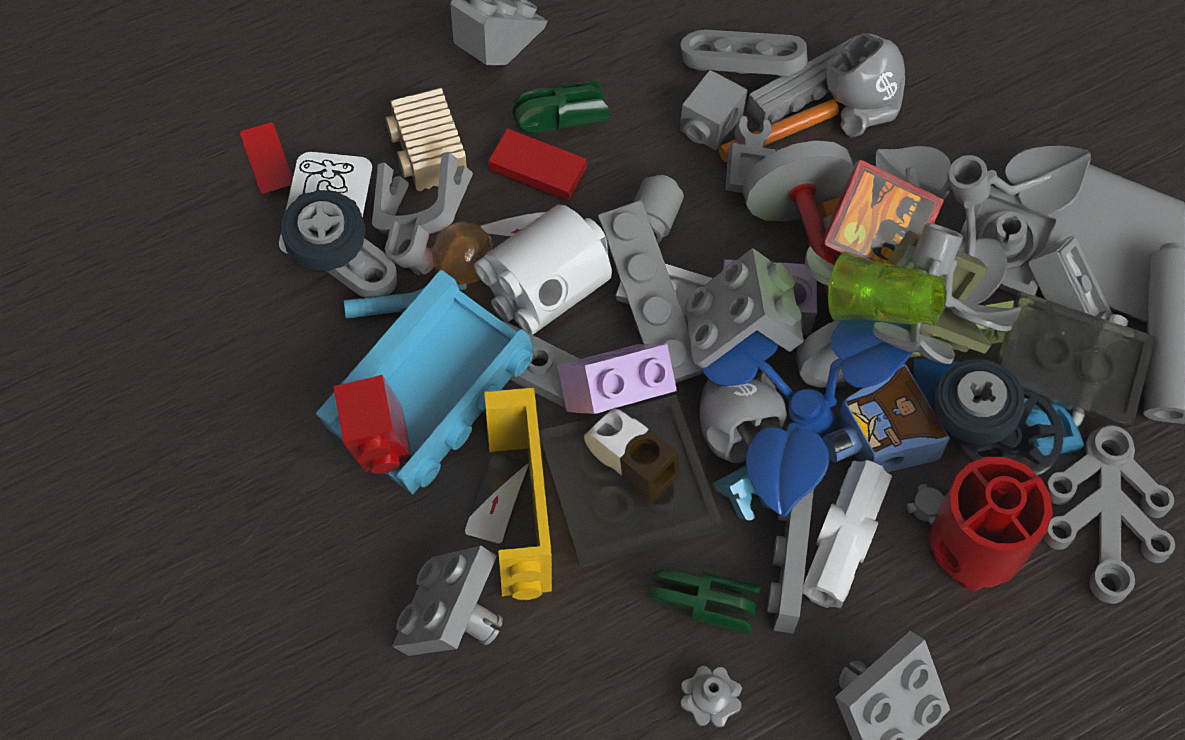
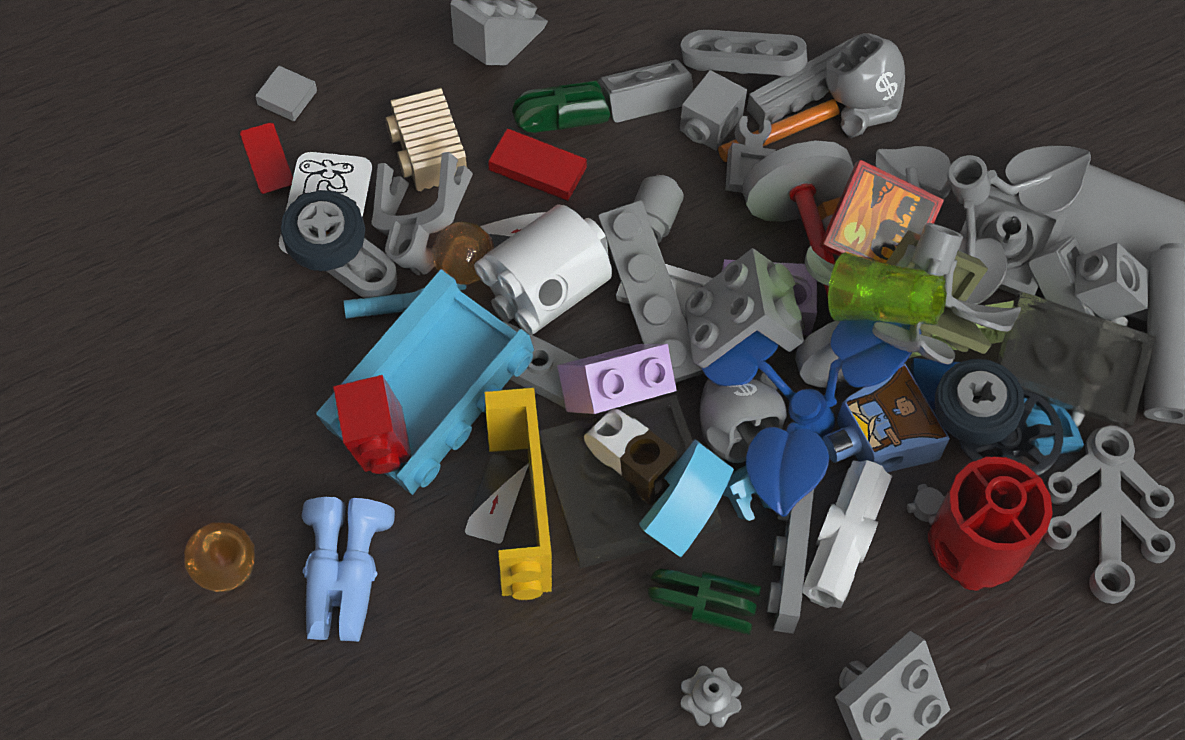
(219, 556): none -> clear orange piece
(286, 93): none -> light grey tile
(347, 581): none -> light blue piece
(448, 604): light grey plate -> none
(646, 90): none -> light grey slope
(690, 499): none -> medium azure slope
(1111, 282): none -> light grey brick

